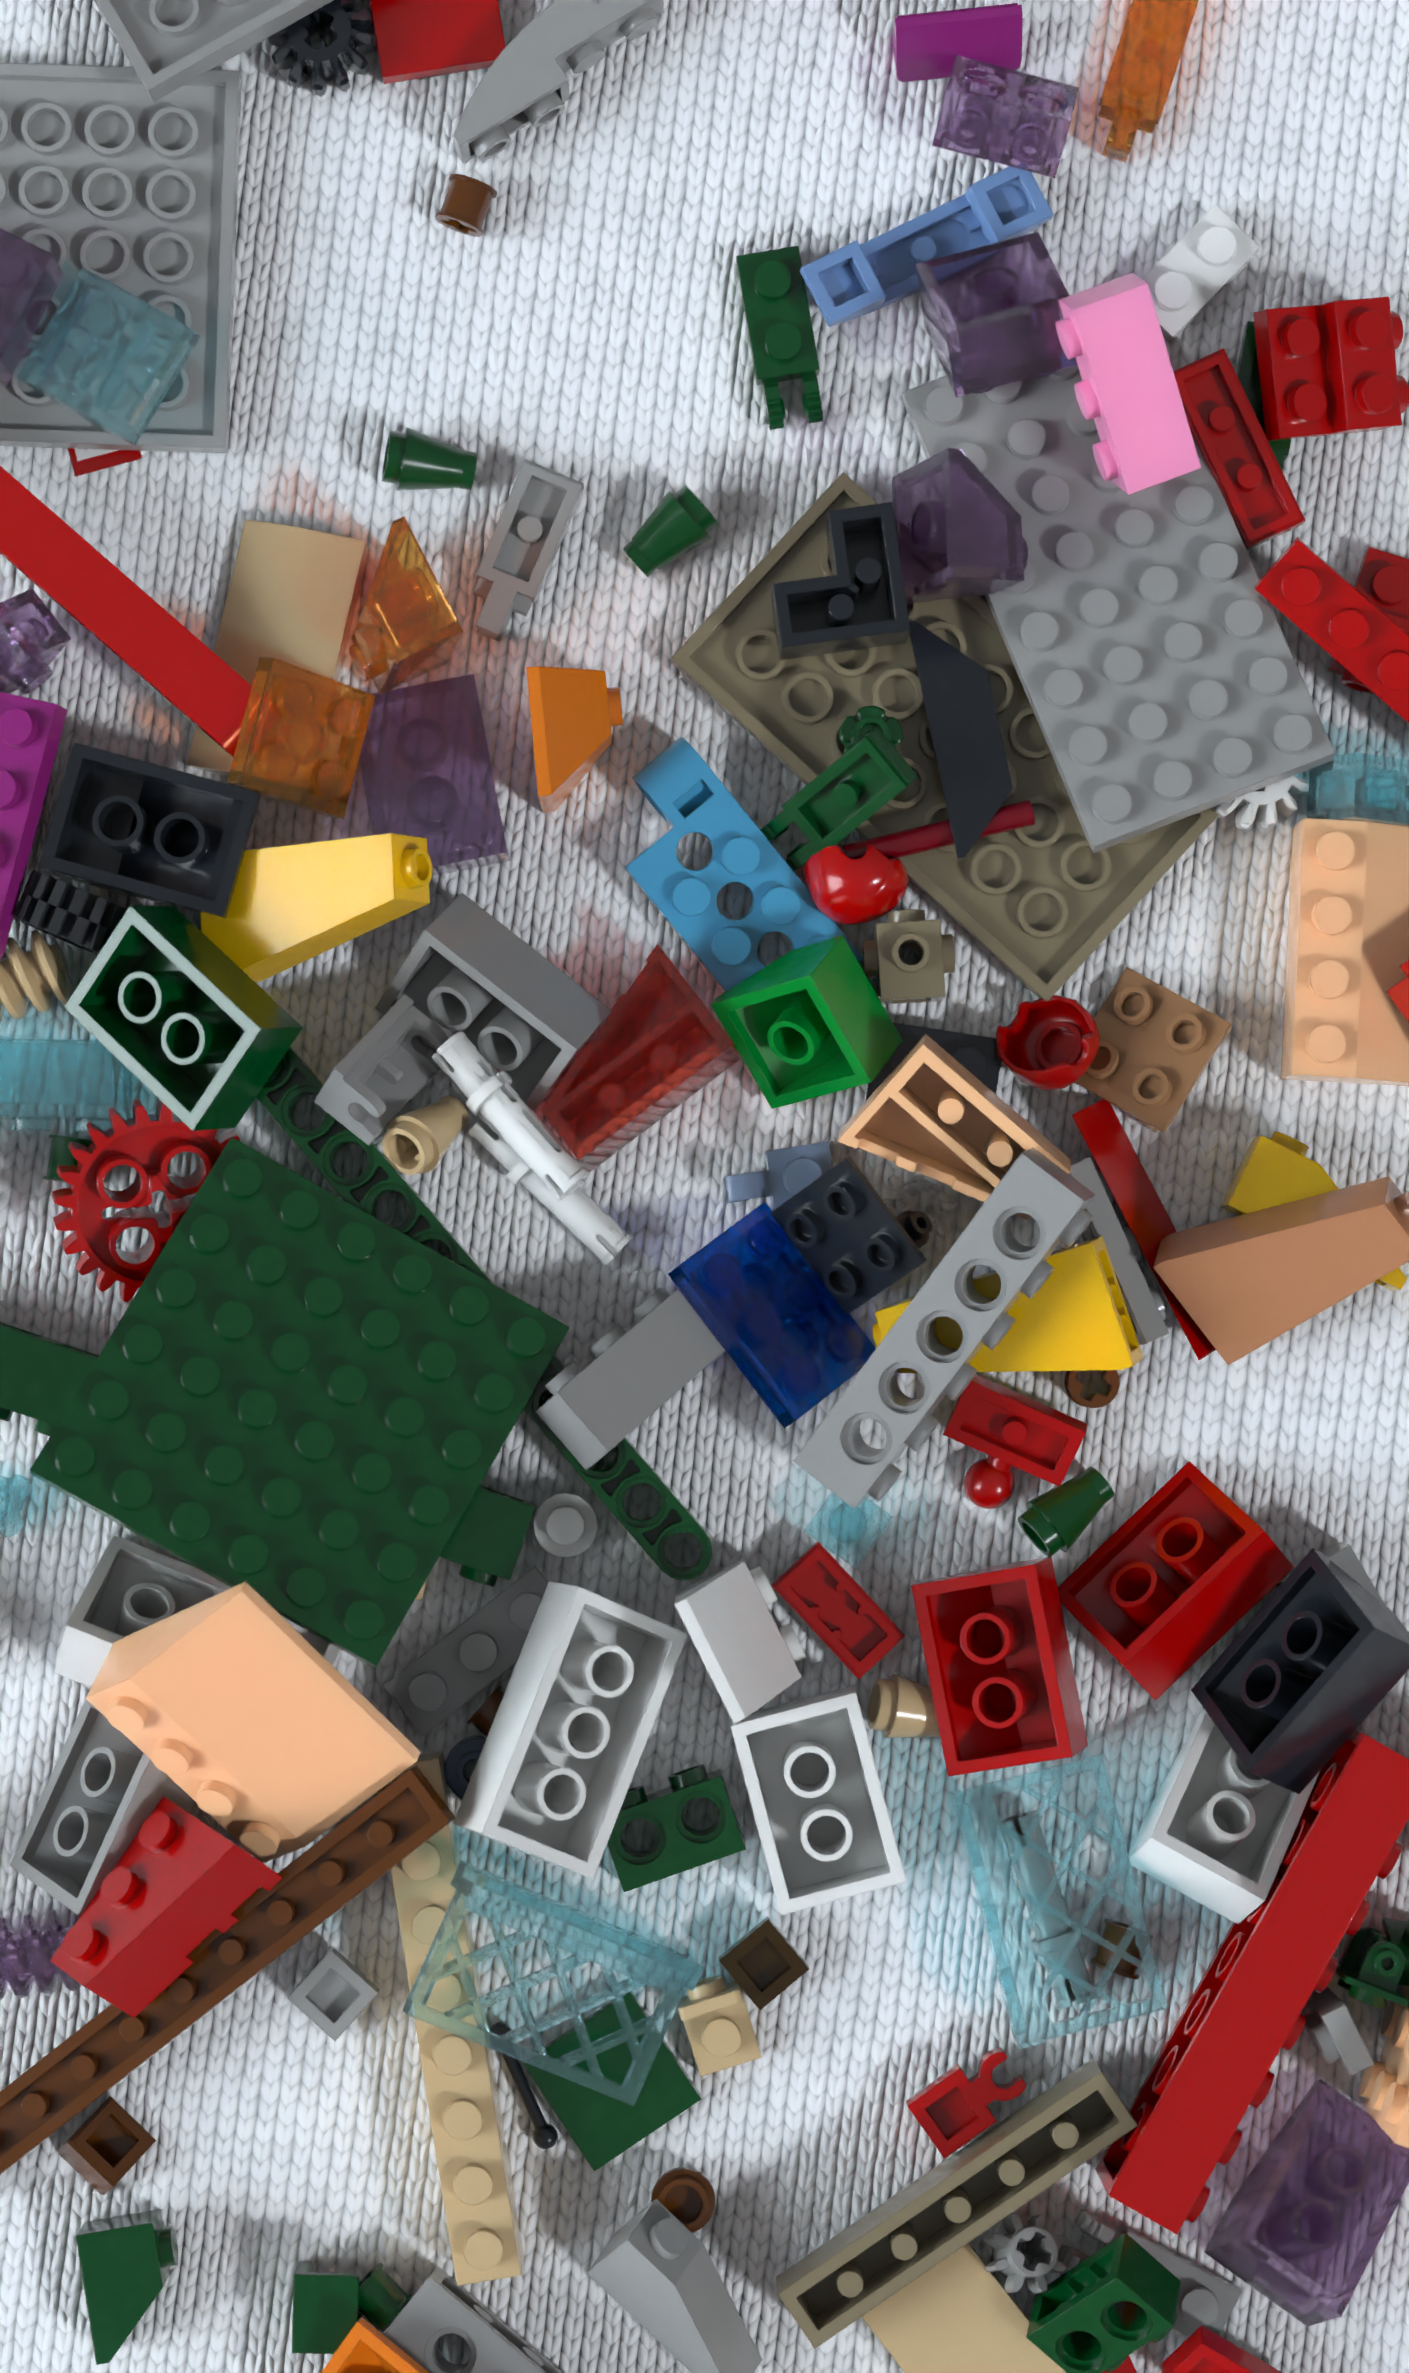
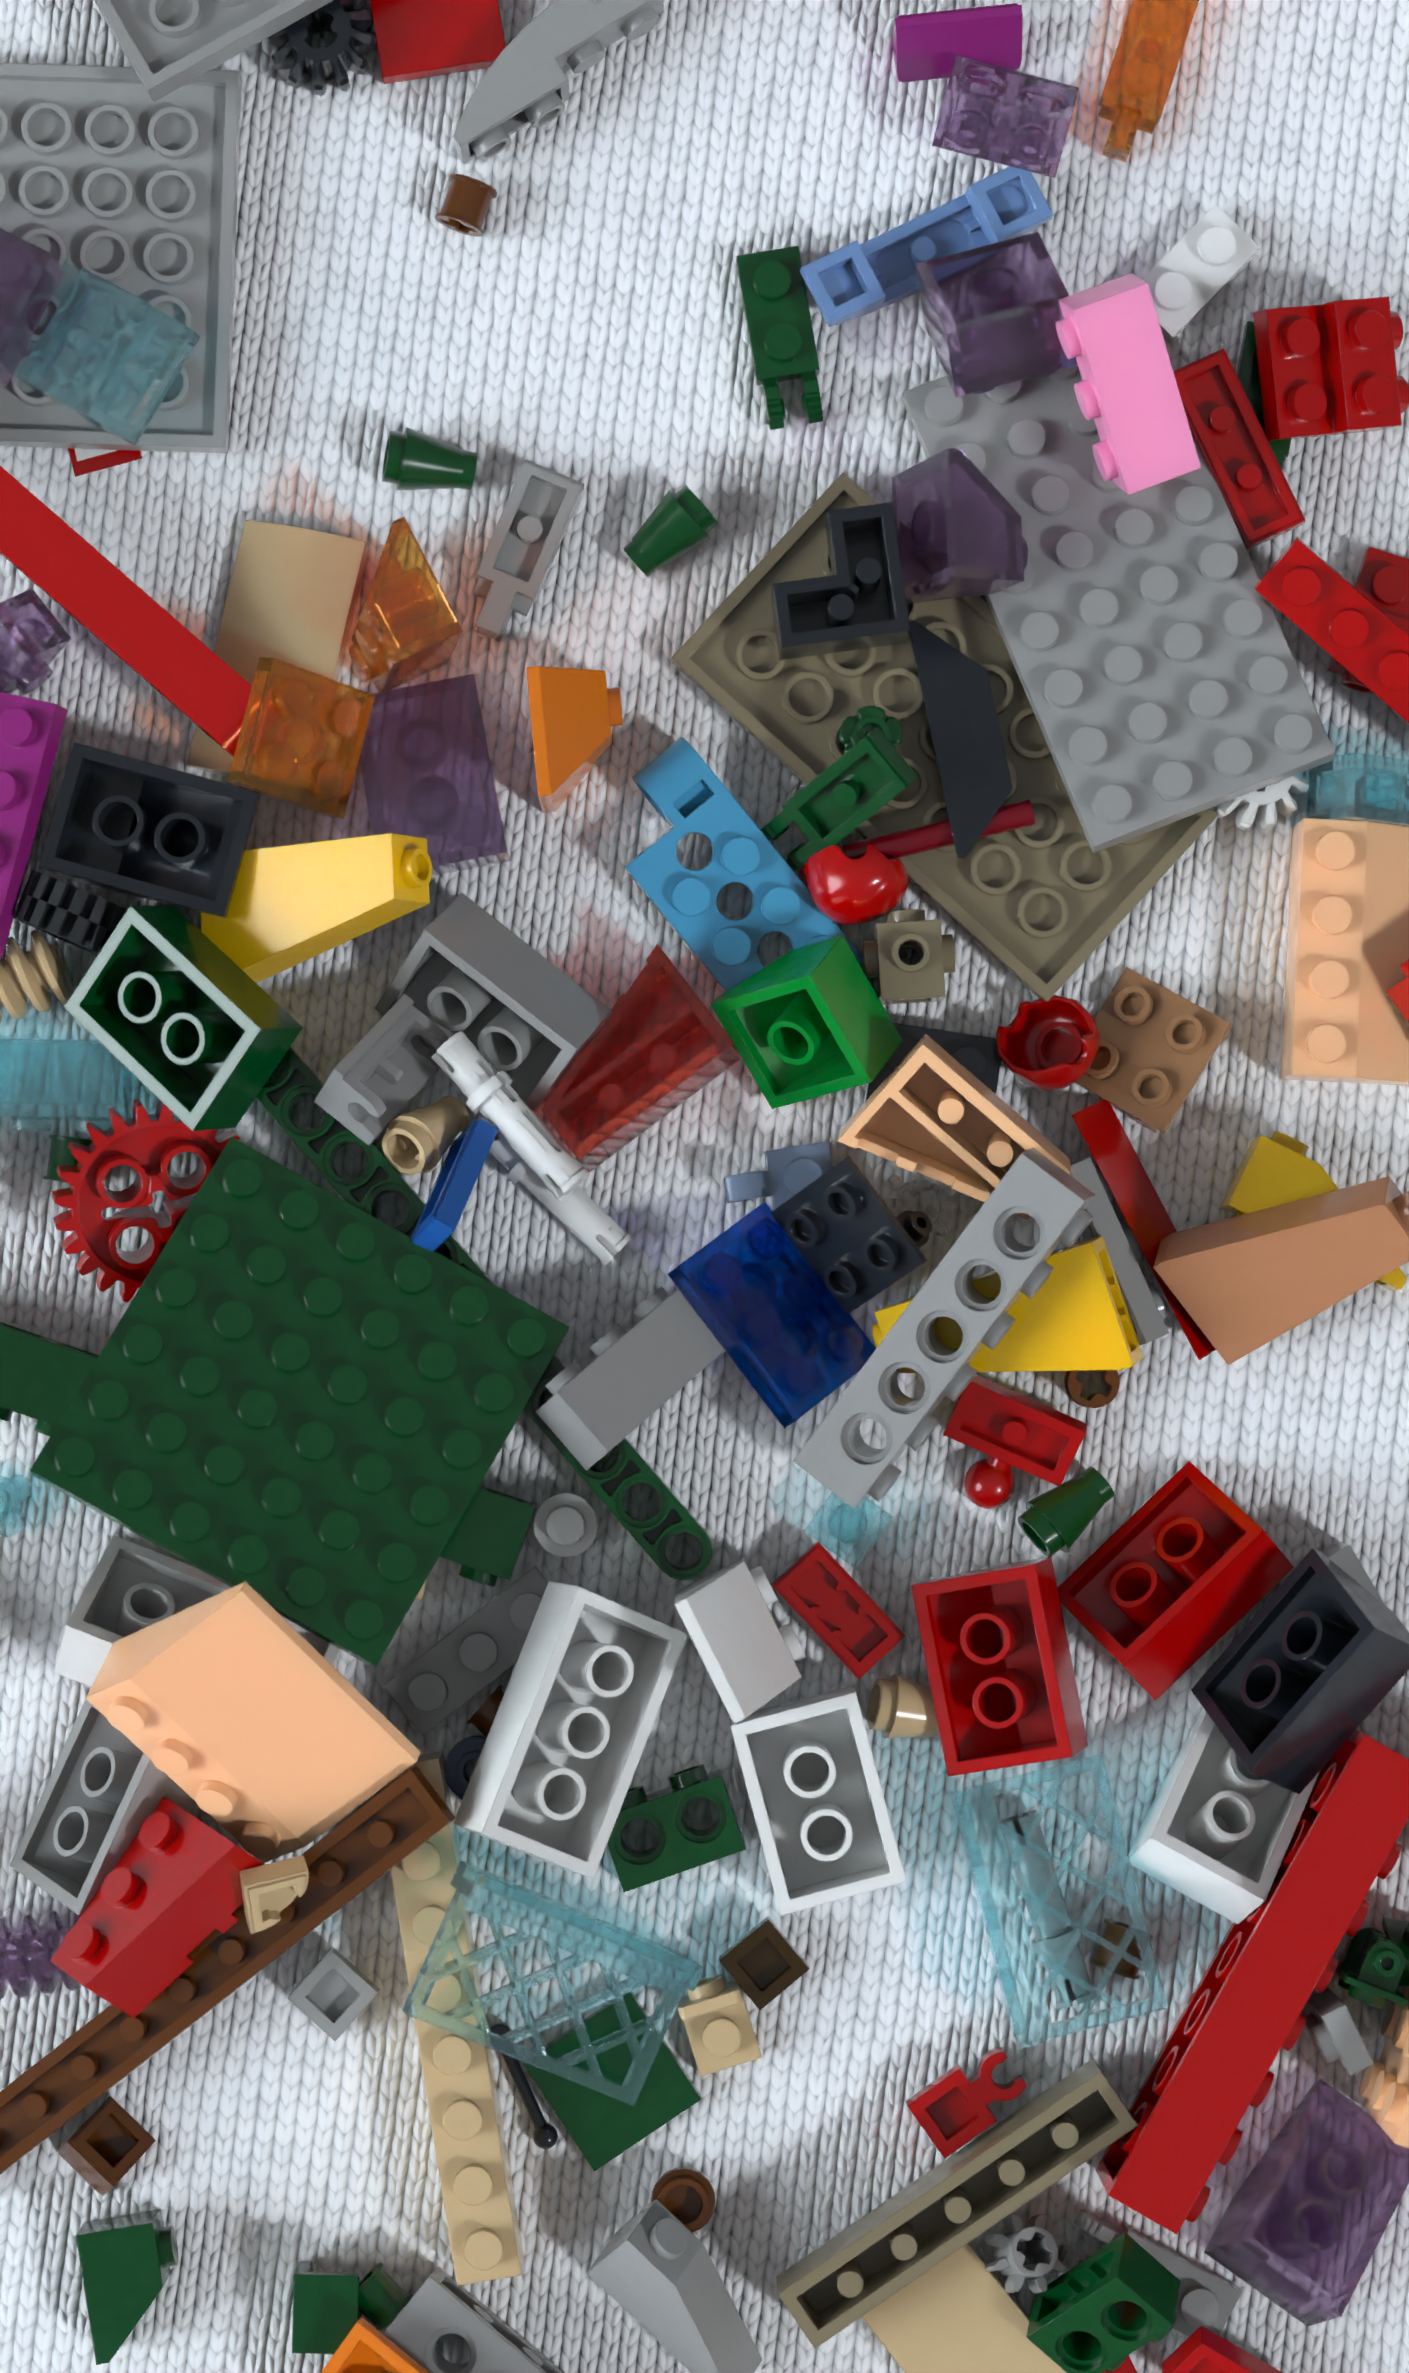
(271, 1890): none -> tan tile
(454, 1185): none -> blue tile

